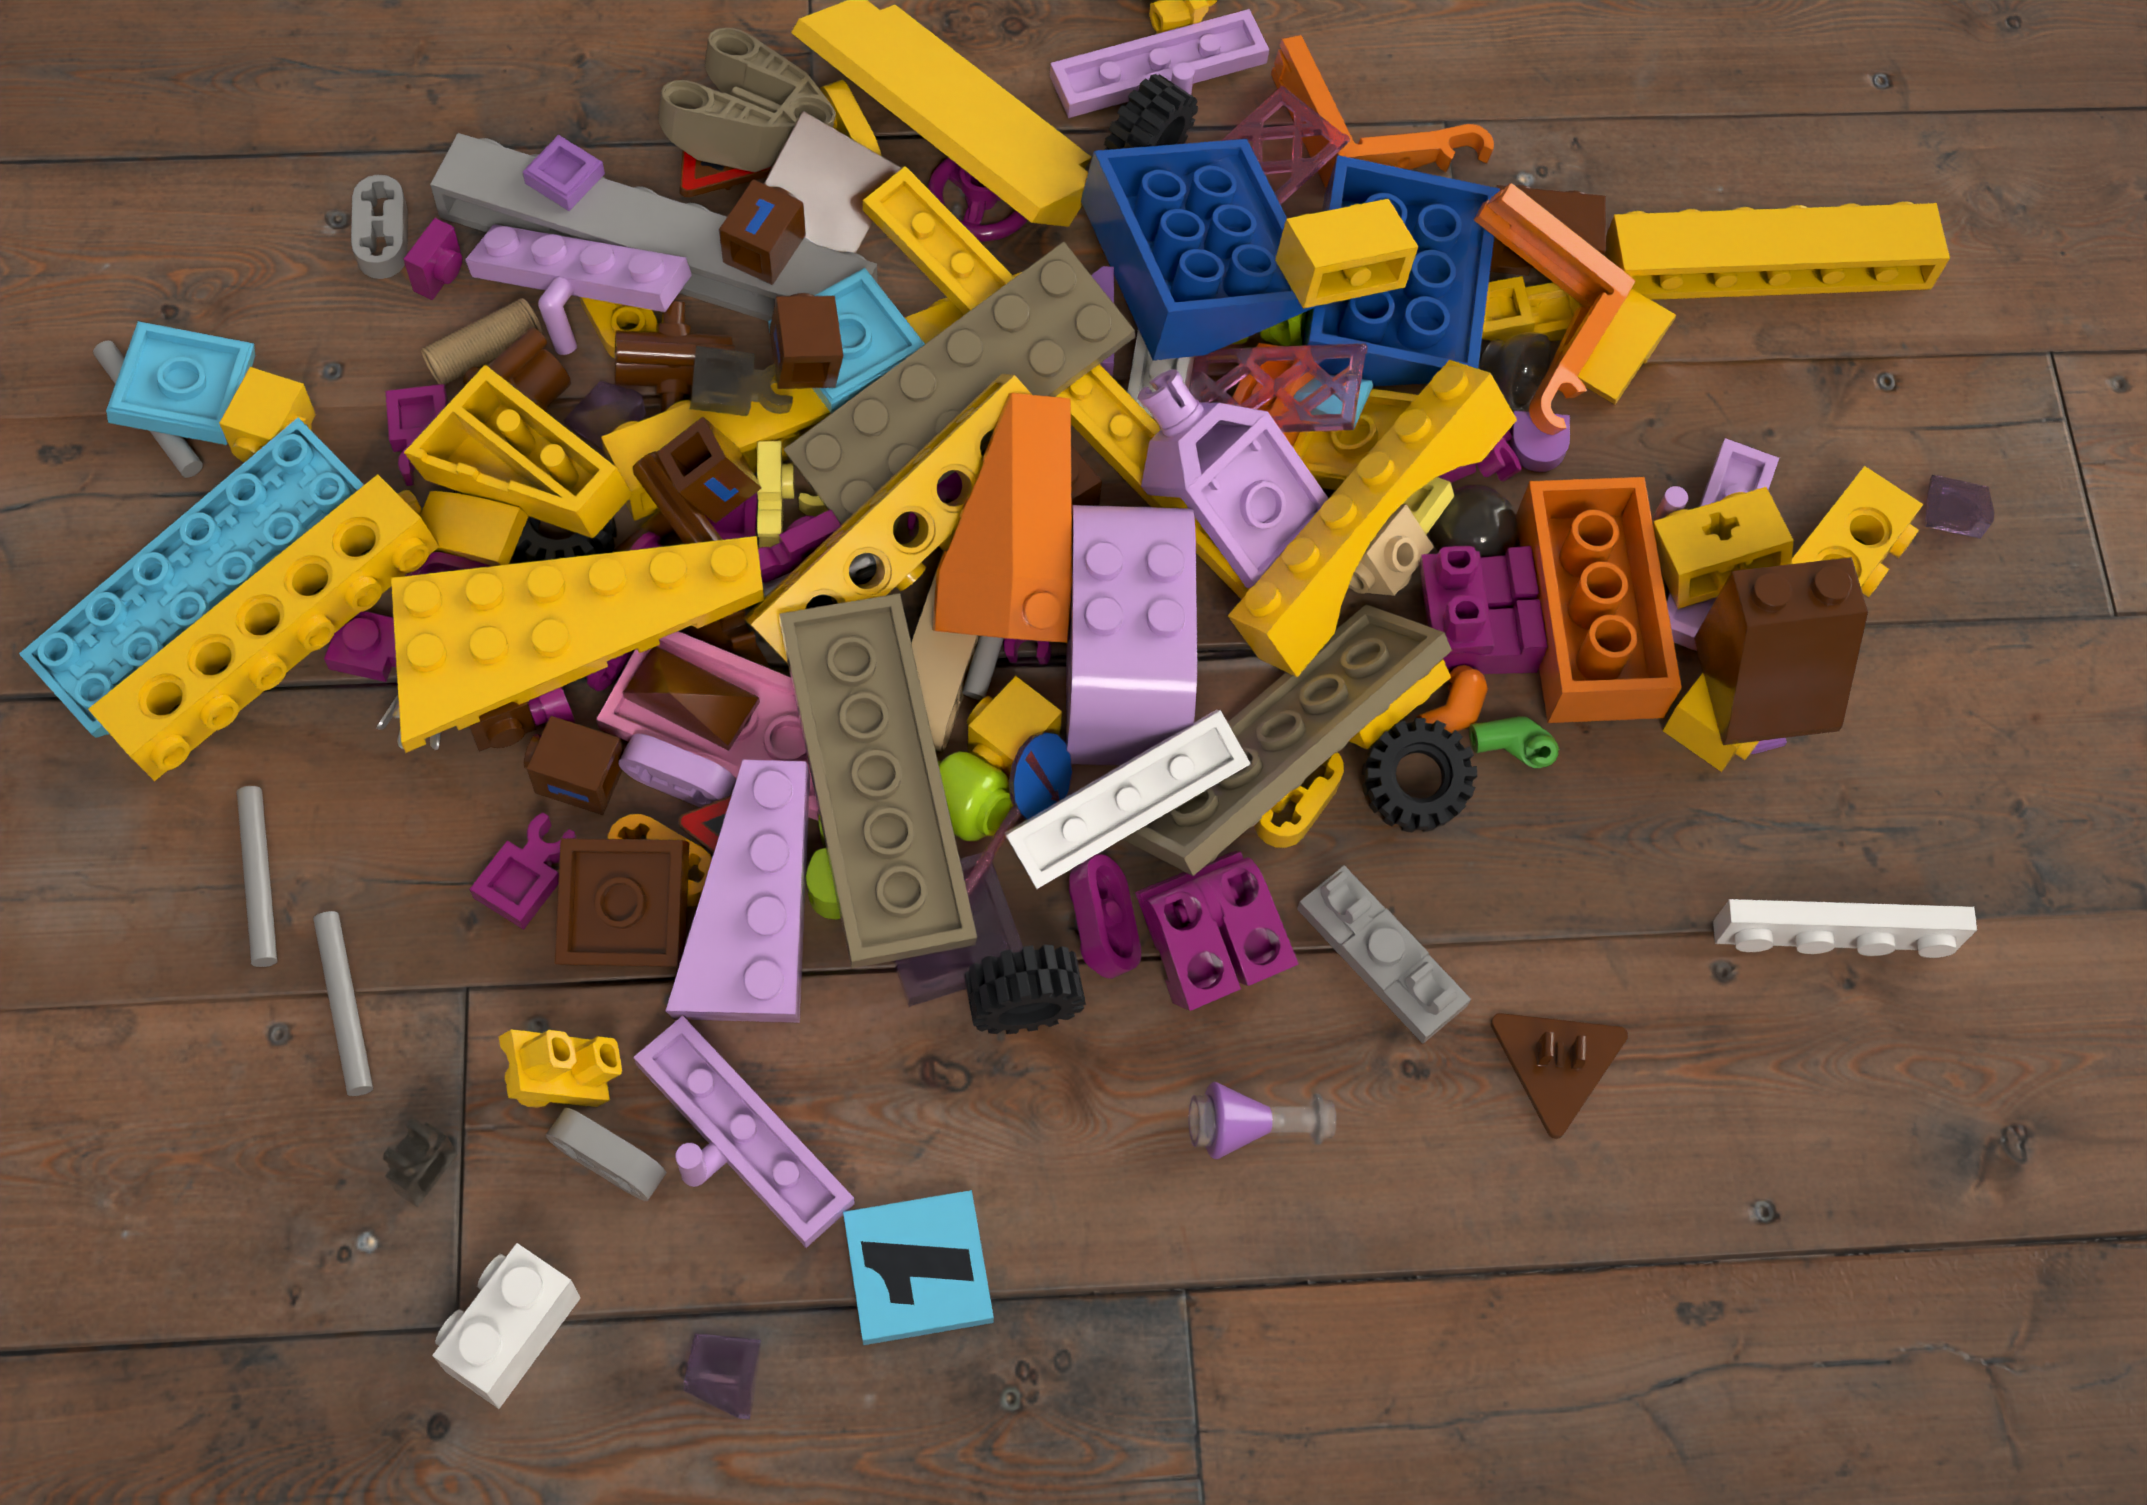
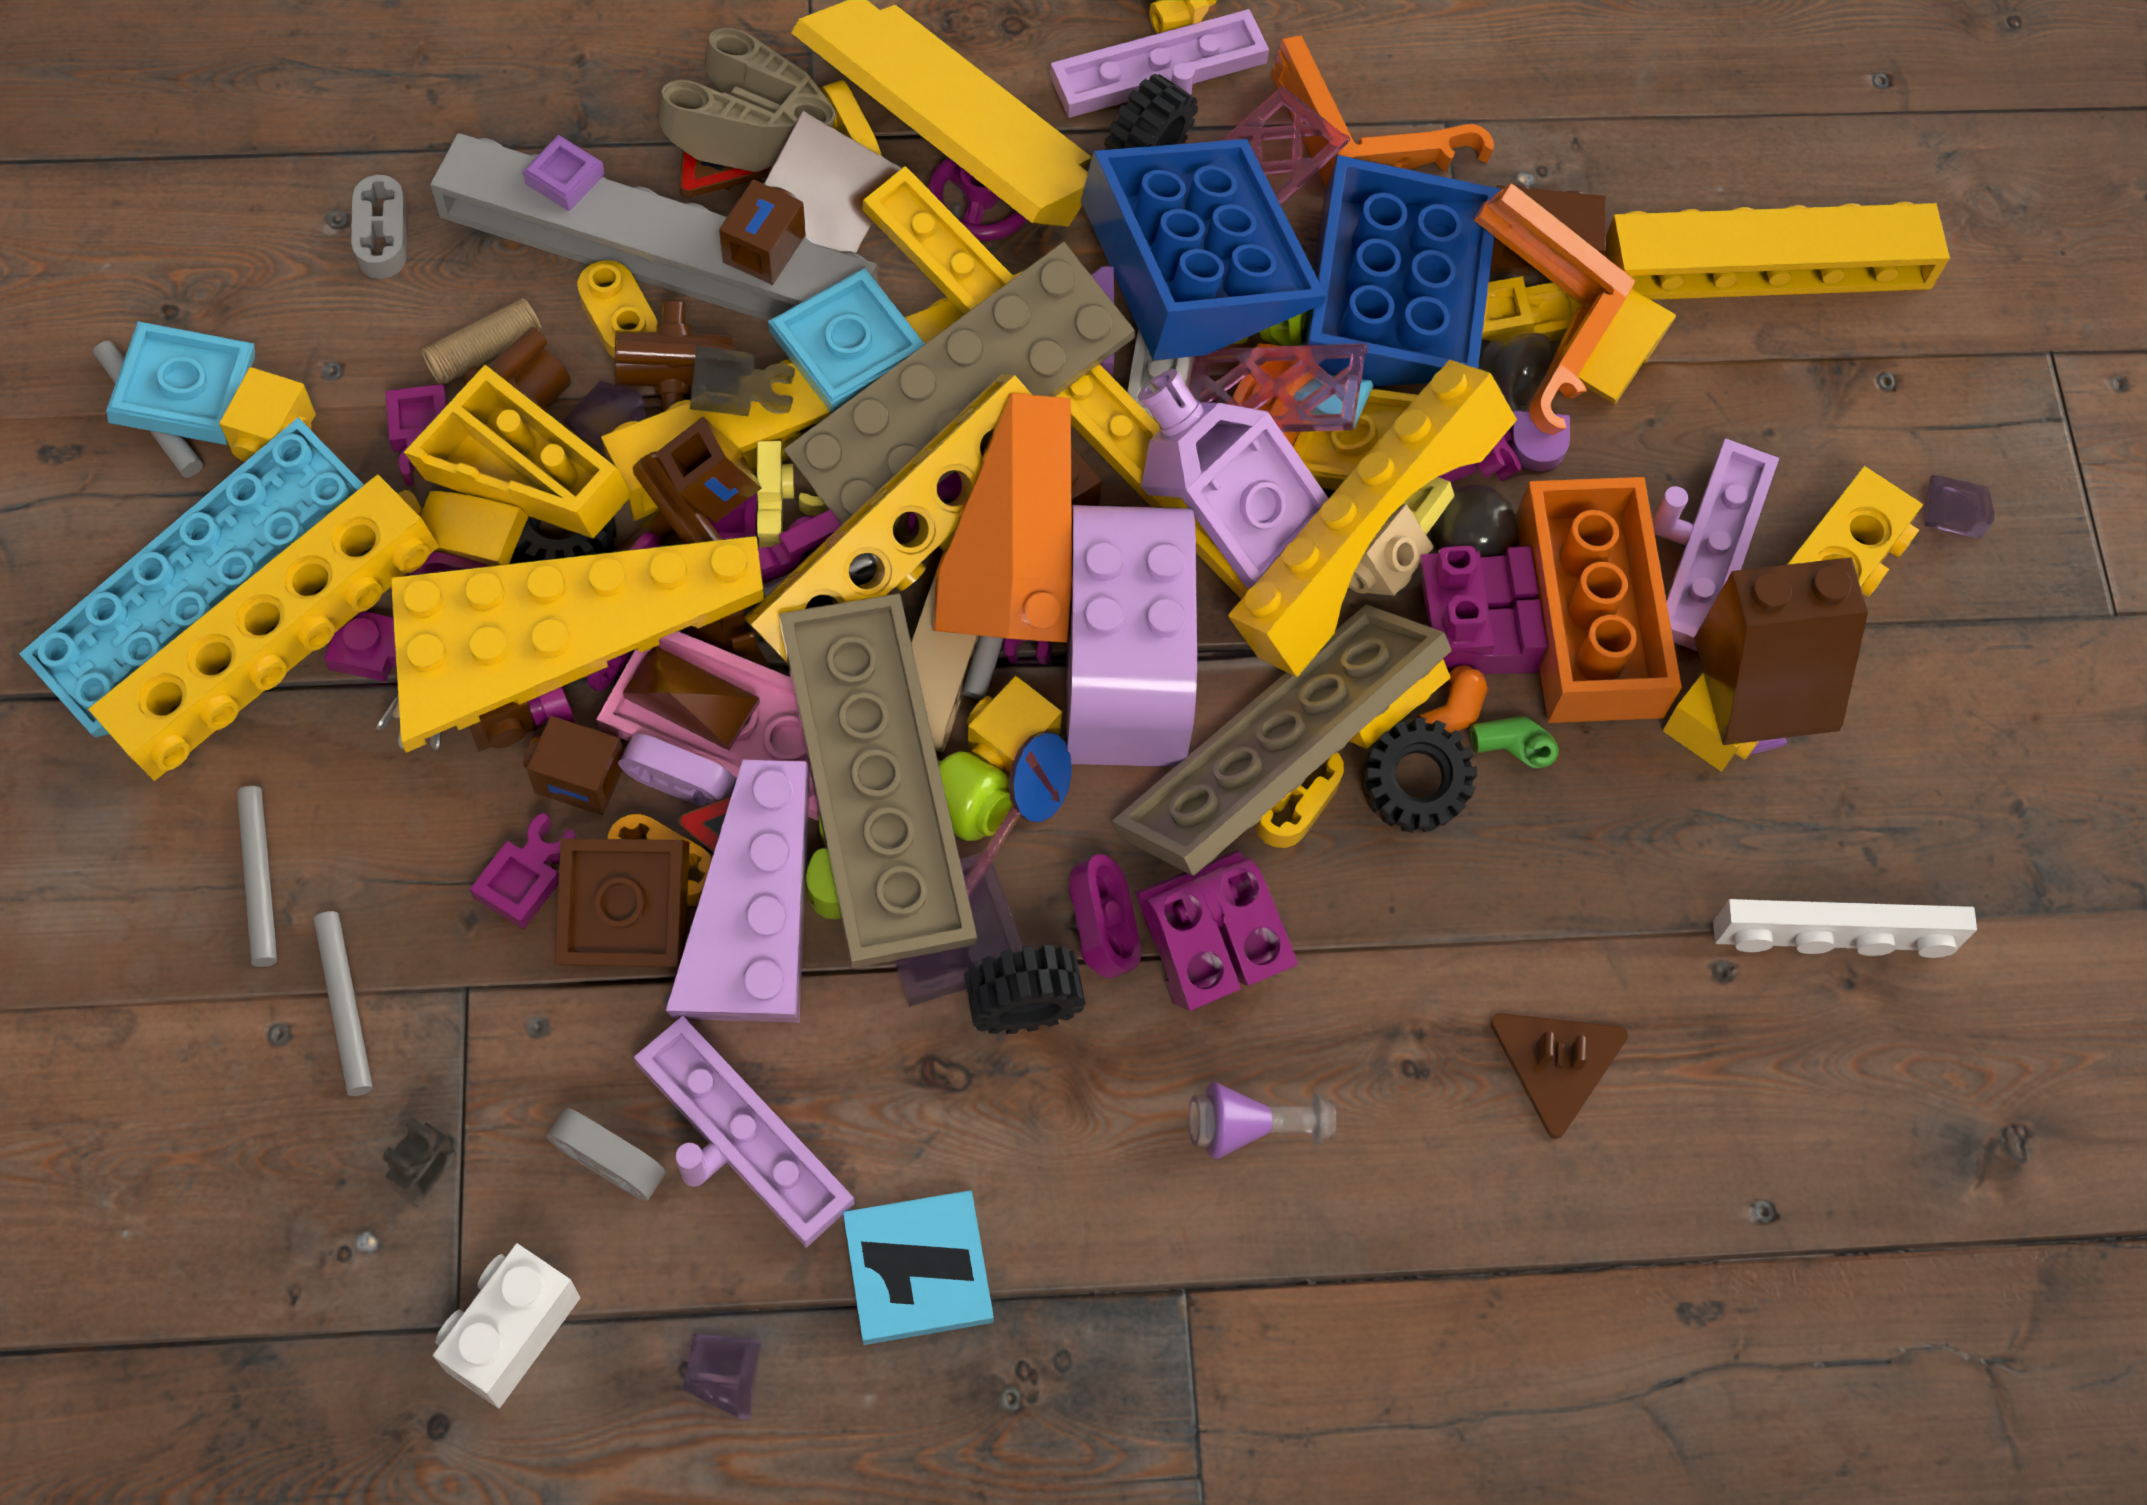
(434, 259): magenta plate -> none
(559, 1068): yellow hips -> none
(579, 269): lavender plate -> none
(806, 341): reddish brown brick -> none
(1127, 798): white plate -> none
(1346, 253): yellow brick -> none
(1383, 954): light grey plate -> none
(1711, 541): yellow brick -> none

